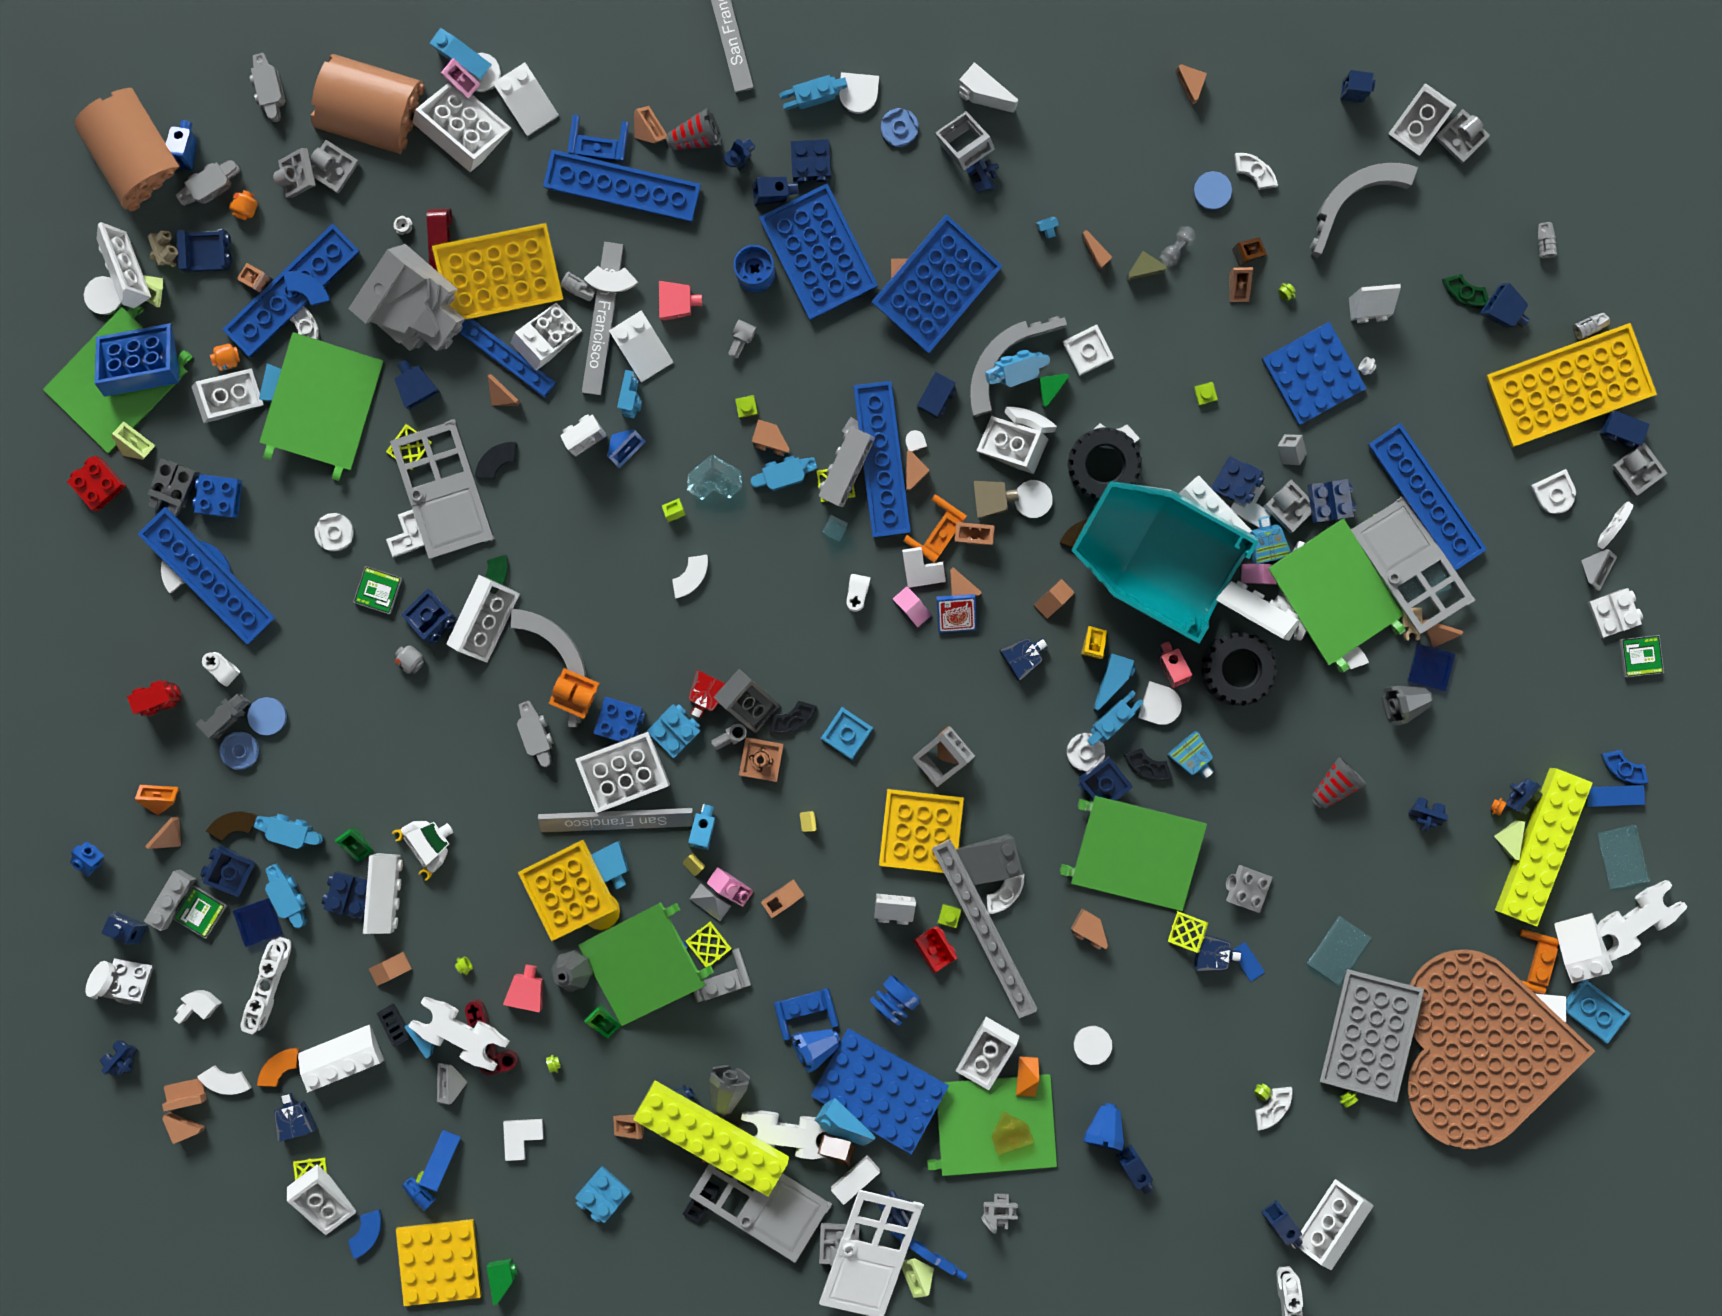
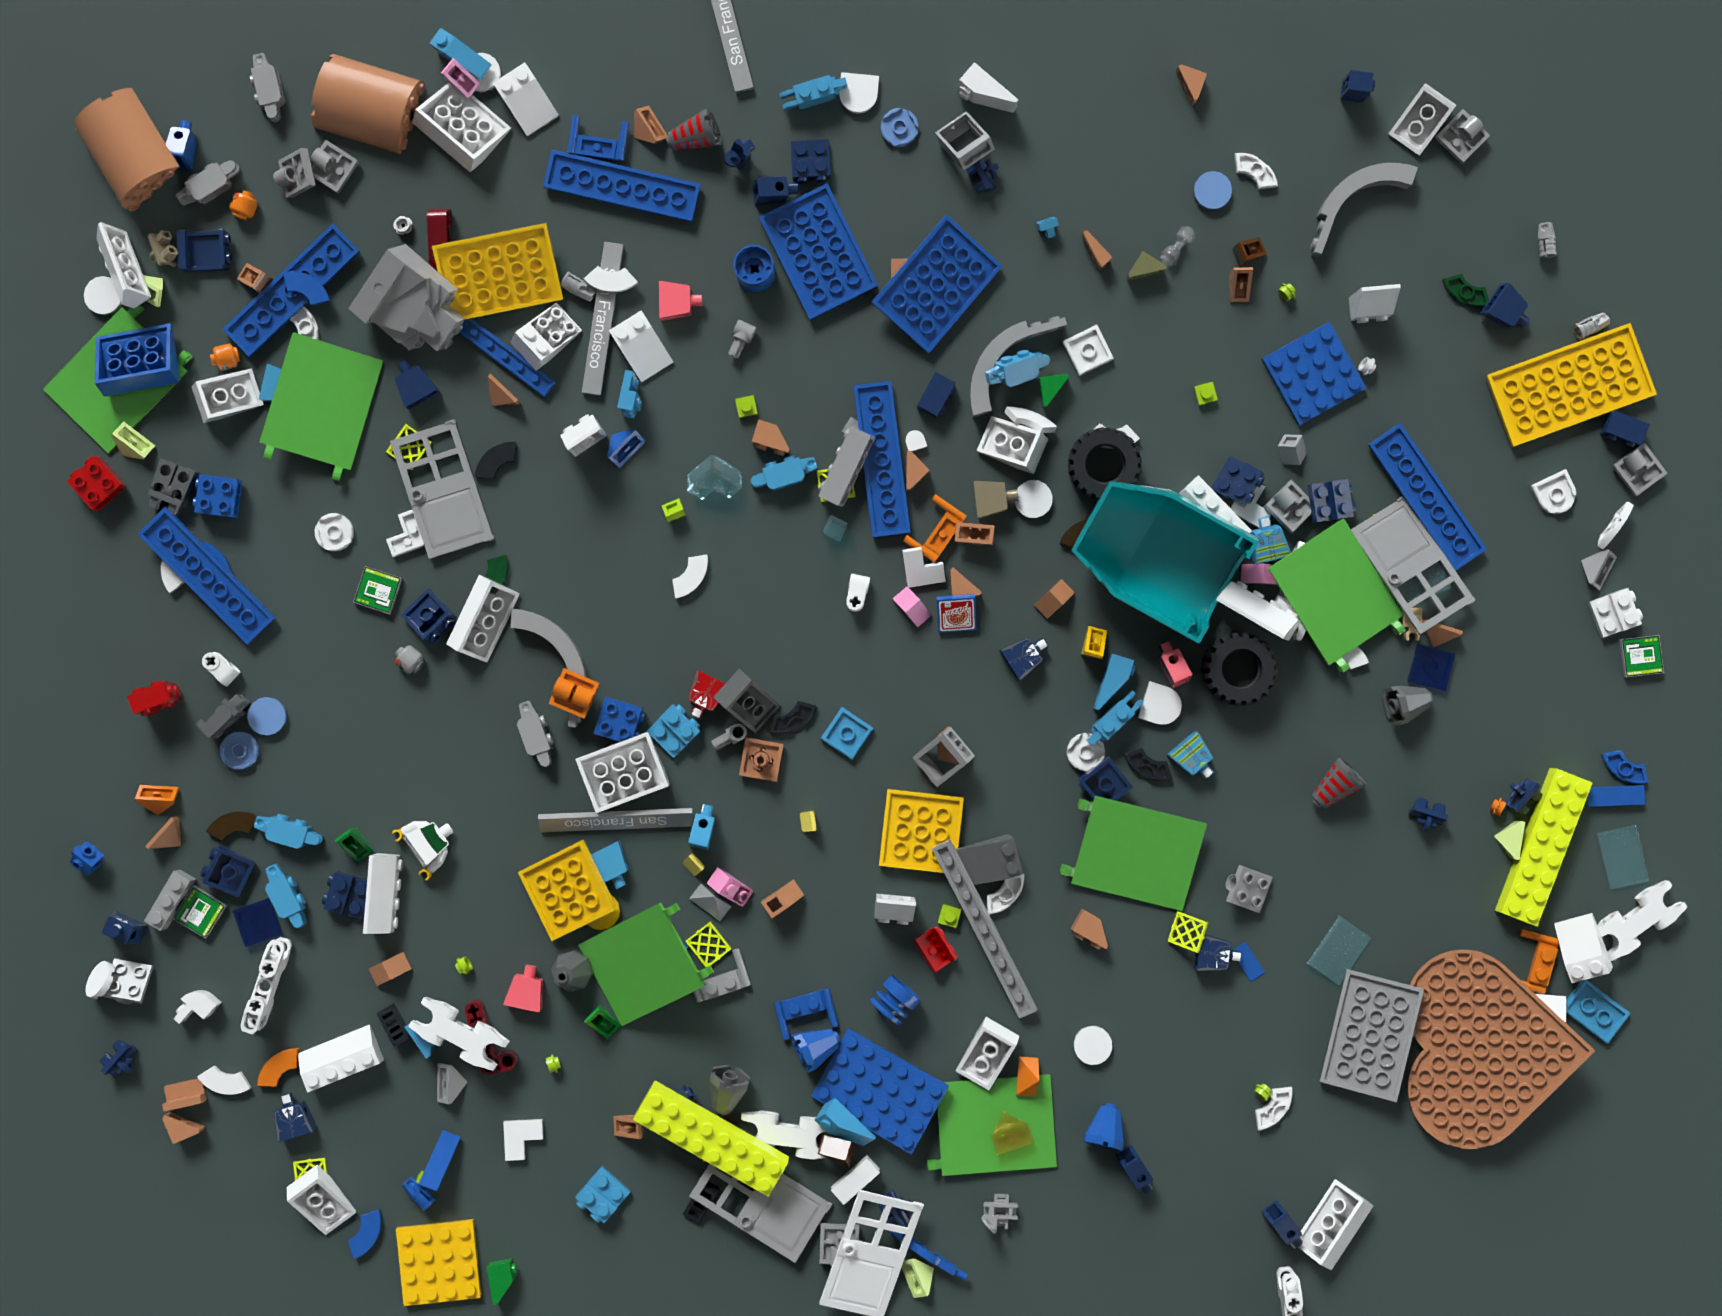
(1348, 1099): lime plate -> none

